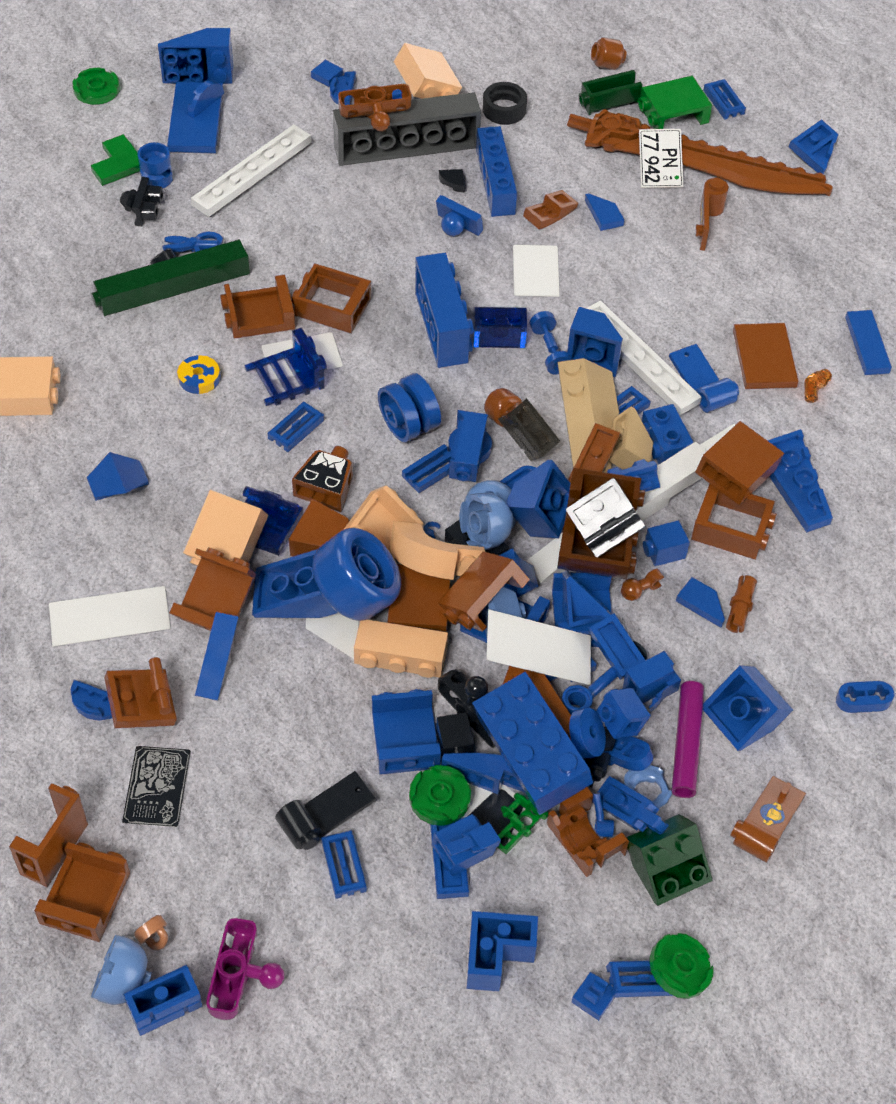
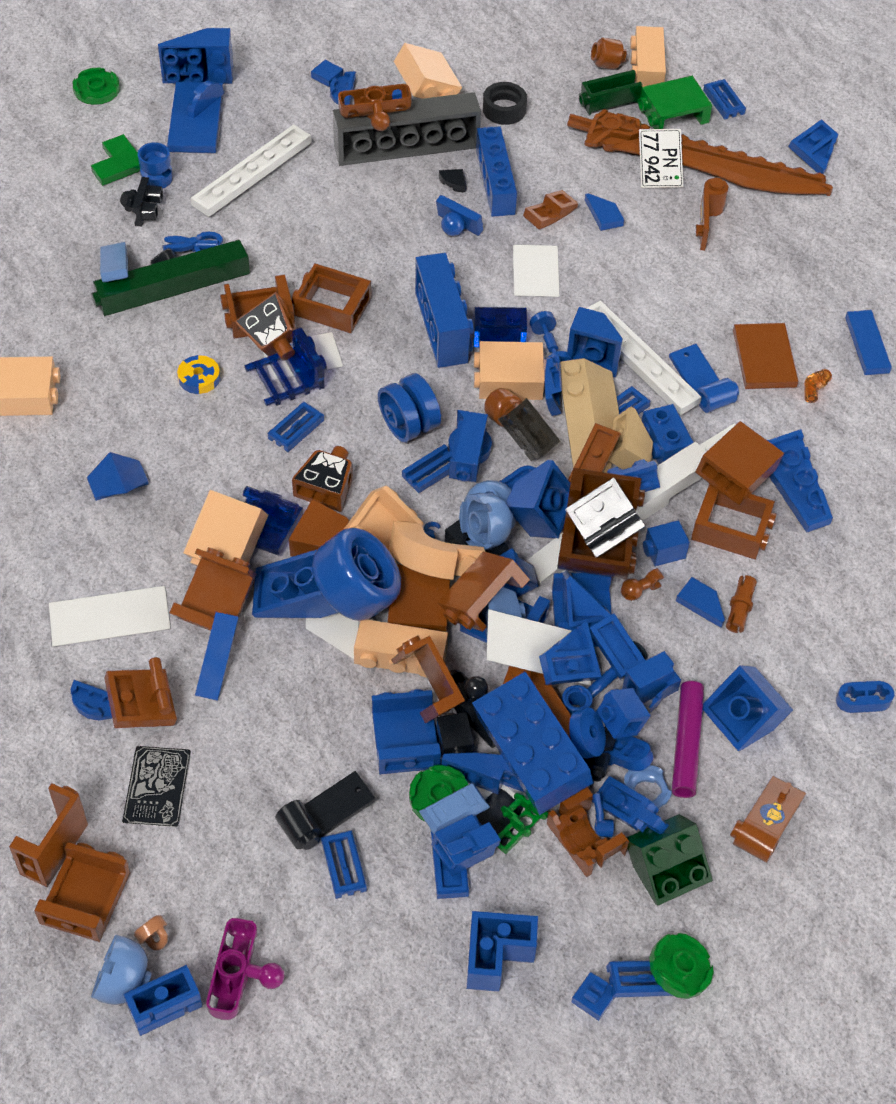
(113, 262): none -> medium blue tile
(270, 327): none -> torso
(435, 671): none -> dark orange panel
(454, 808): none -> medium blue tile
(510, 366): none -> light nougat brick
(553, 384): none -> blue slope
(571, 658): none -> blue wing
(648, 55): none -> light nougat brick

